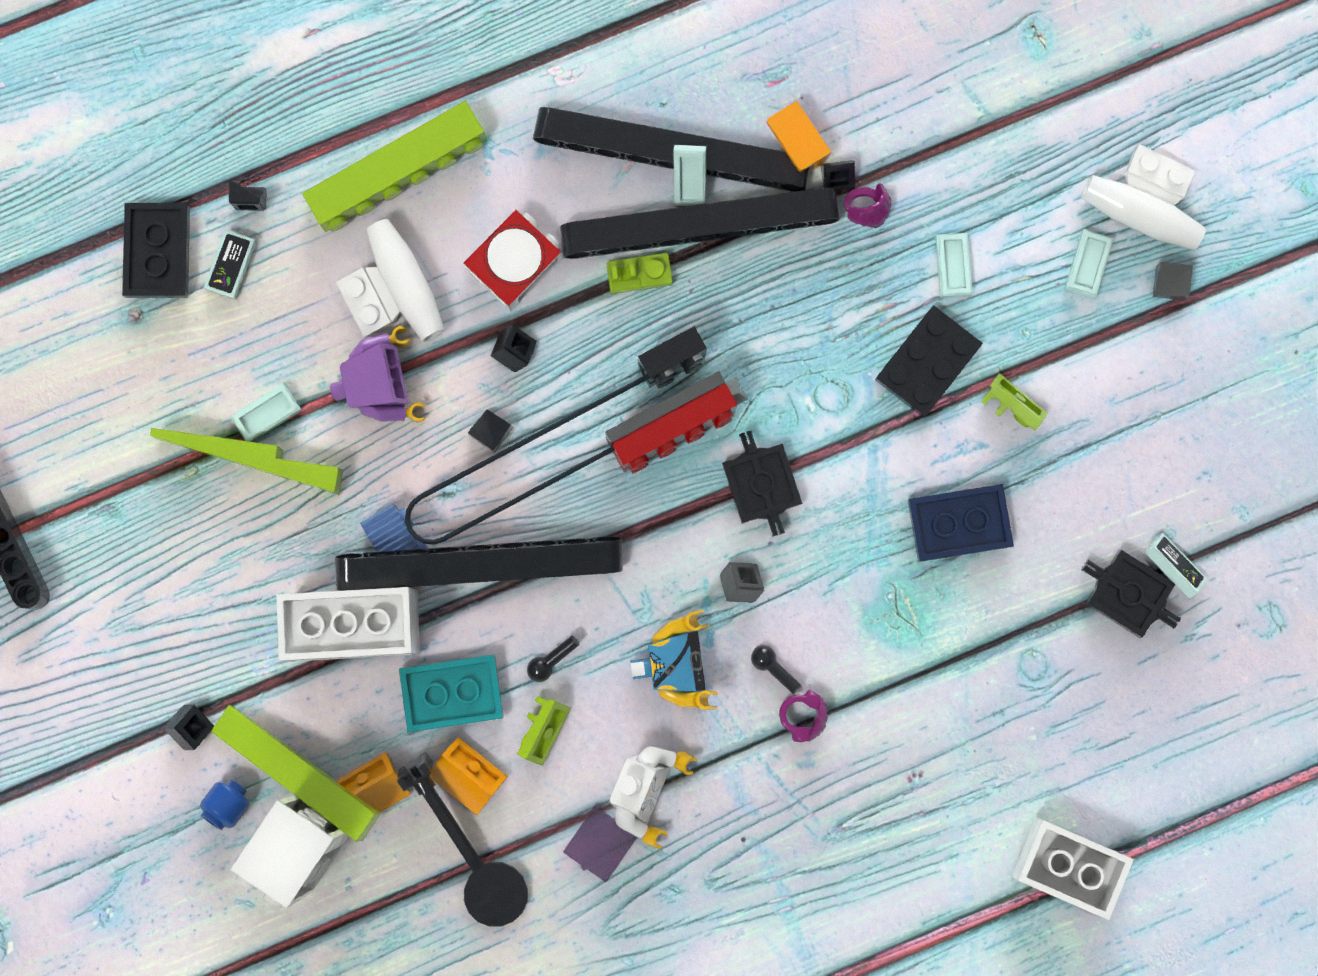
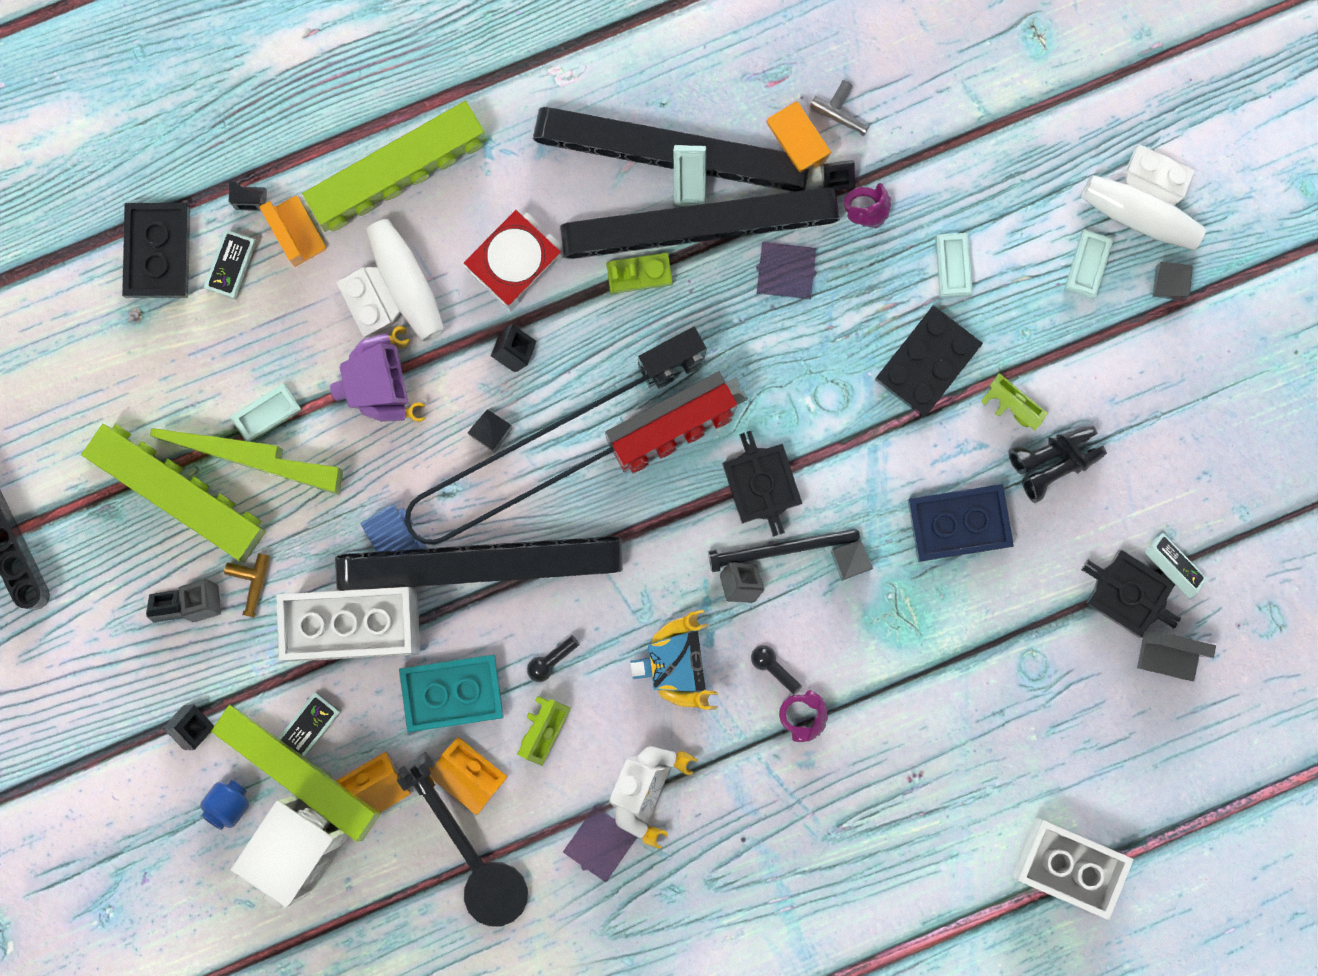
(163, 606): none -> black slope
(173, 492): none -> lime brick
(199, 600): none -> dark grey slope
(255, 575): none -> pearl gold piece
(293, 230): none -> light orange panel
(309, 724): none -> tile
(782, 548): none -> black bar
(786, 270): none -> clear purple piece
(834, 111): none -> flat silver piece
(851, 560): none -> dark grey slope
(1063, 446): none -> black piece
(1172, 654): none -> dark grey panel

